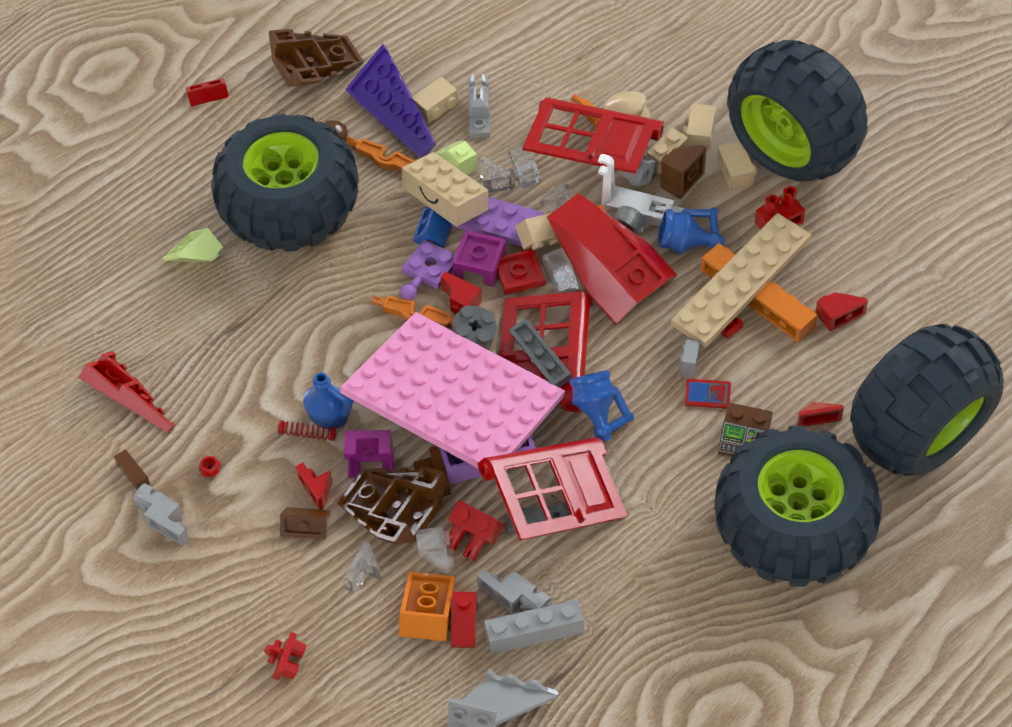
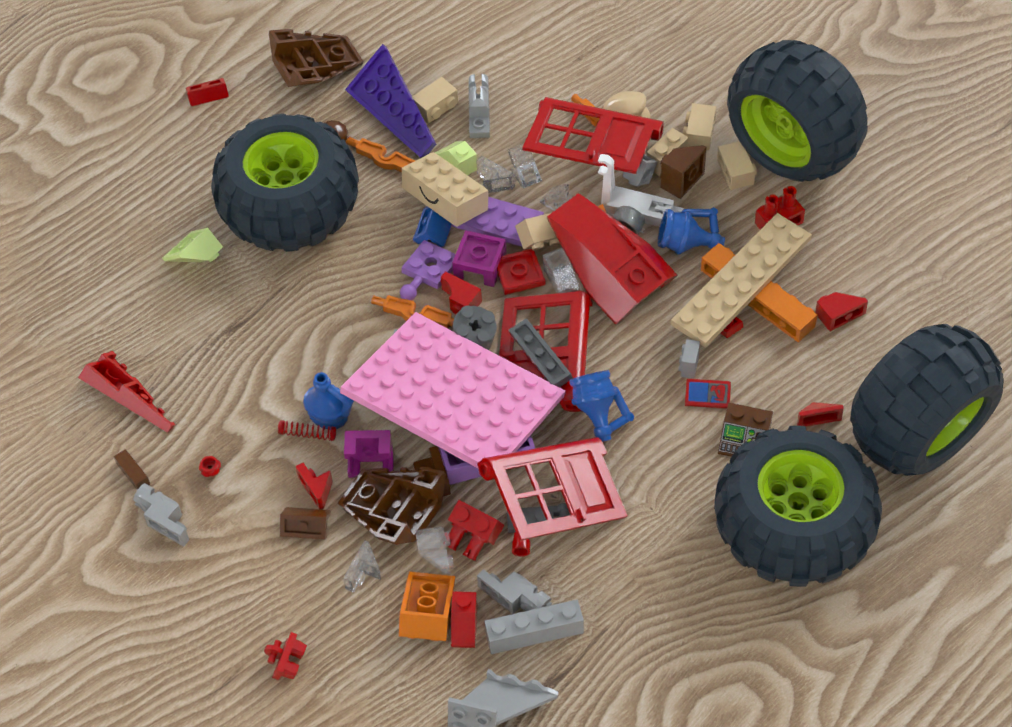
(520, 548): none -> red hose

